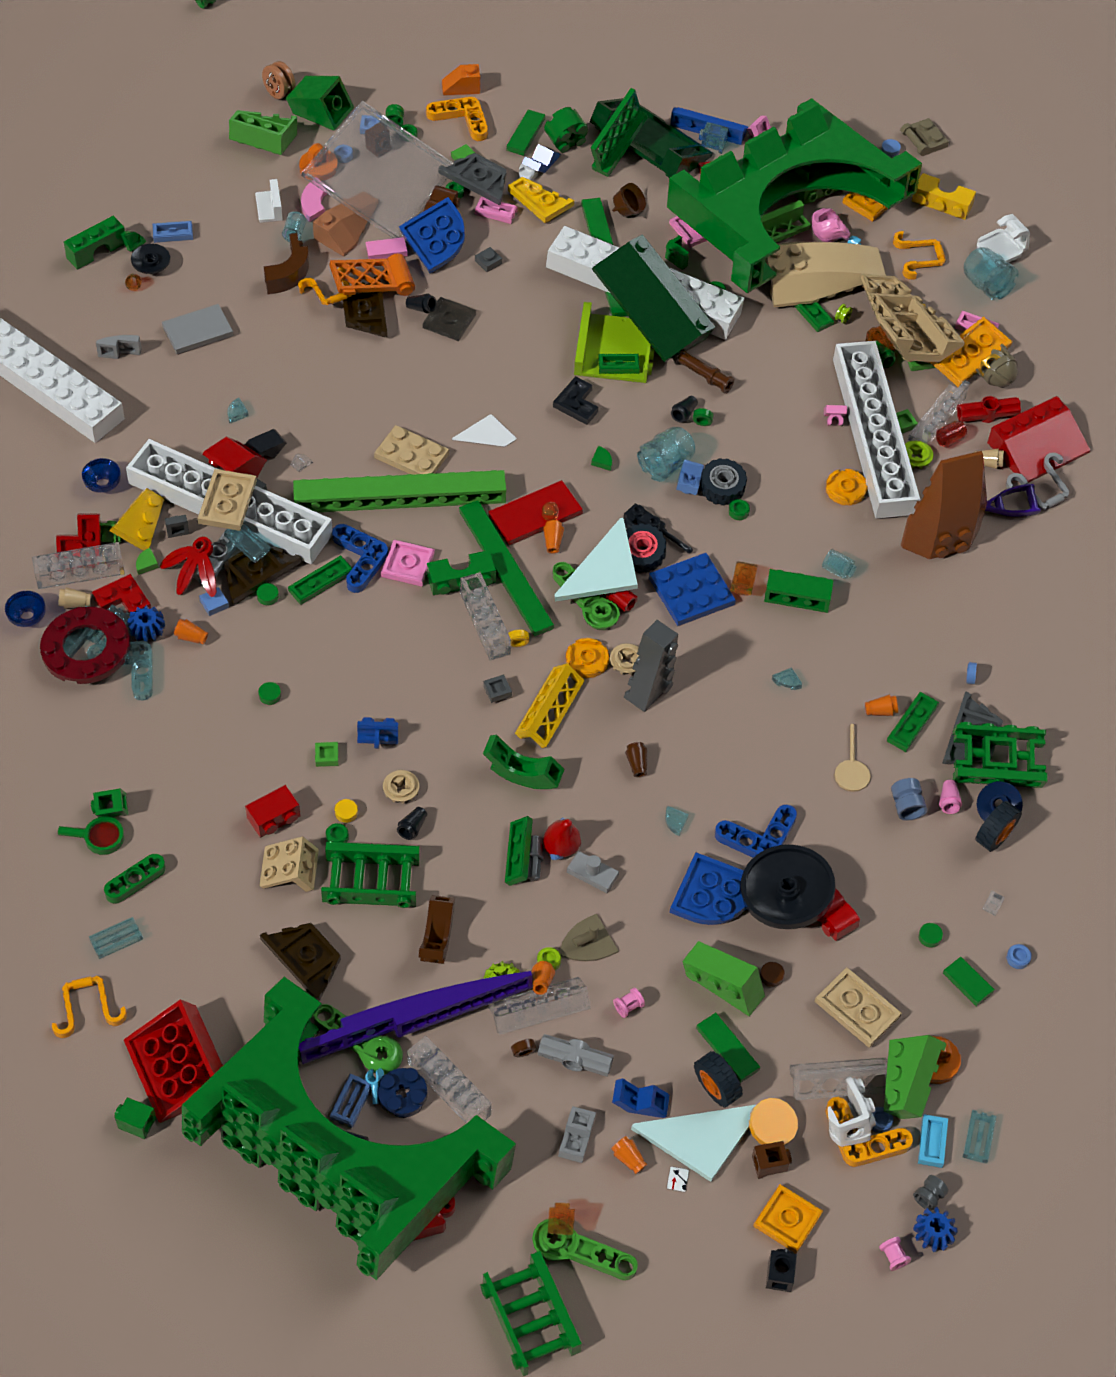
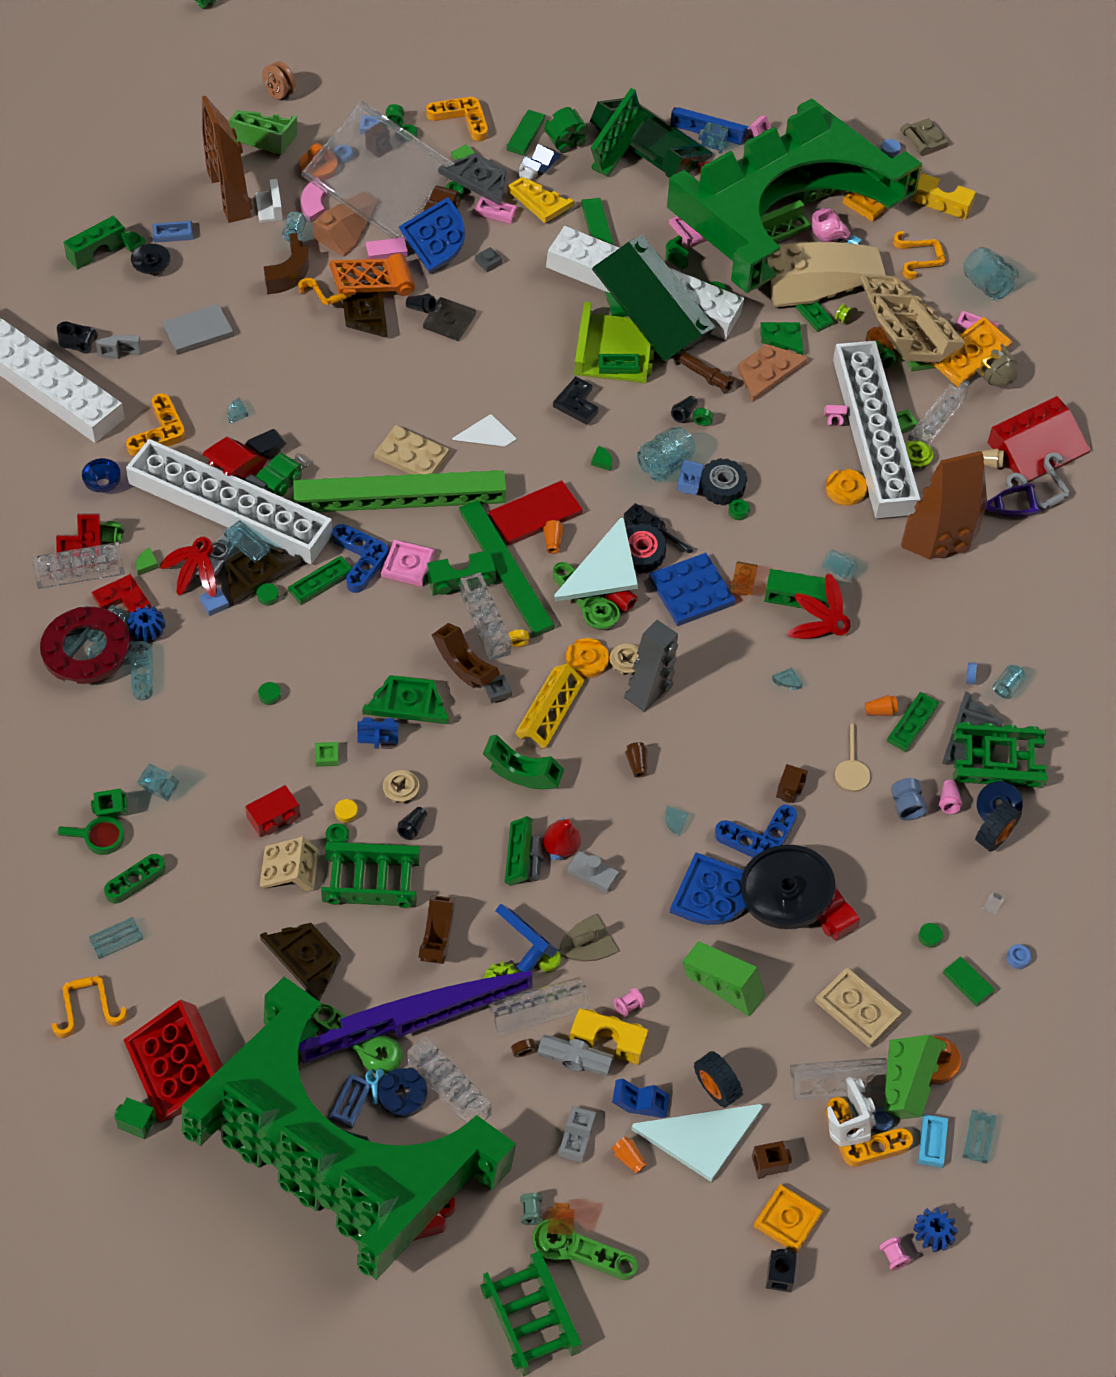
(25, 602): clear blue piece -> none
(73, 598): tan cone -> none
(75, 336): none -> black piece
(130, 284): clear orange hinge -> none
(140, 520): yellow wing -> none
(158, 782): none -> clear light blue brick
(167, 427): none -> light orange beam
(177, 526): dark grey plate -> none
(190, 632): orange cone -> none
(225, 162): none -> dark orange wedge
(227, 499): tan plate -> none
(280, 474): none -> green brick
(321, 100): green slope -> none
(408, 700): none -> green wing
(461, 658): none -> reddish brown arch
(462, 80): orange slope -> none
(531, 1209): none -> sand green bush
(540, 944): none -> blue piece
(542, 976): orange cone -> none
(547, 511): clear orange hinge -> none
(629, 200): reddish brown piece -> none
(629, 1037): none -> yellow arch
(677, 1179): white sticker -> none
(728, 1047): green tile -> none
(768, 368): none -> nougat wing
(772, 974): reddish brown tile -> none
(773, 1121): light orange tile -> none
(782, 335): none -> green wing
(791, 783): none -> reddish brown brick
(828, 616): none -> red plant
(931, 1192): dark grey wheel -> none
(951, 433): clear red brick -> none
(988, 409): red piece -> none
(1008, 241): white piece -> none
(1009, 681): none -> clear light blue brick

